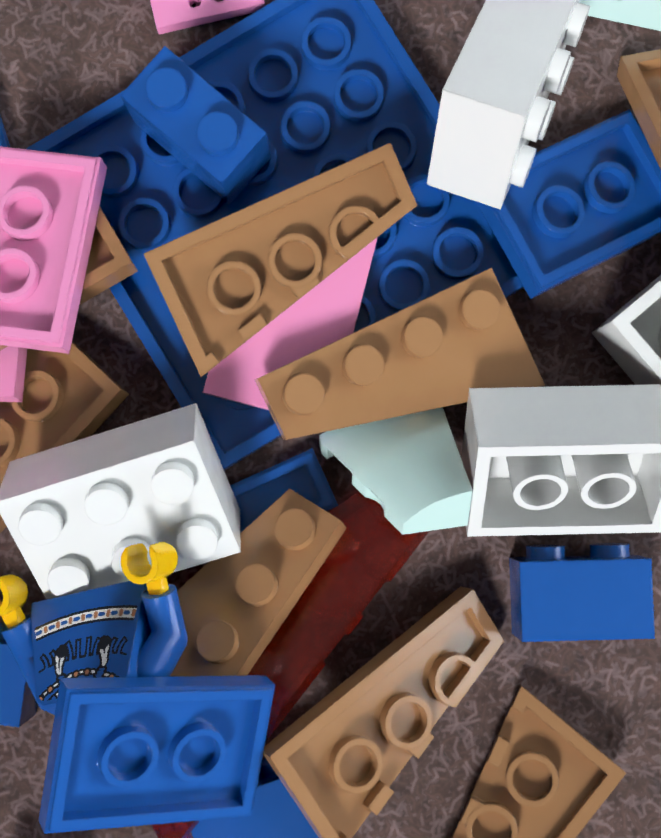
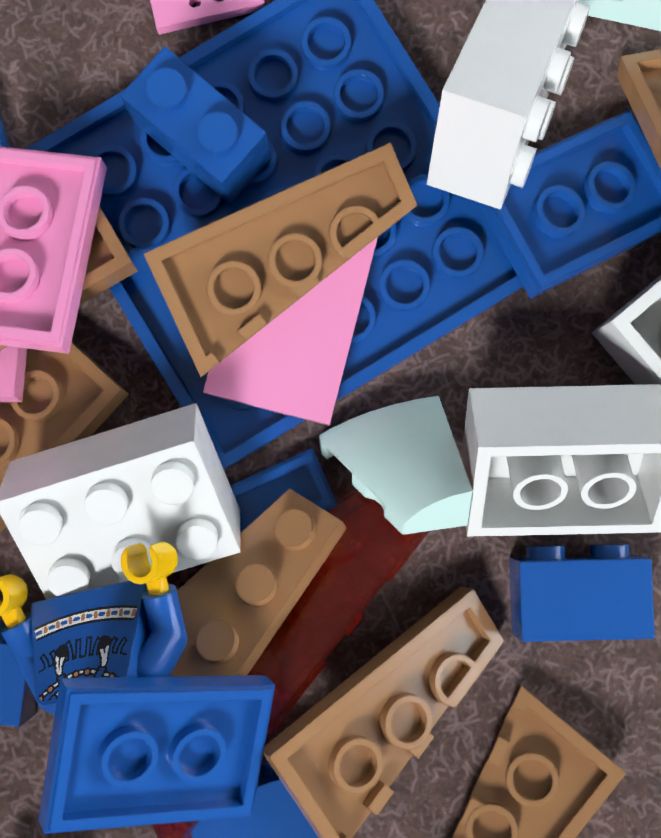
(405, 363): medium nougat wing -> none

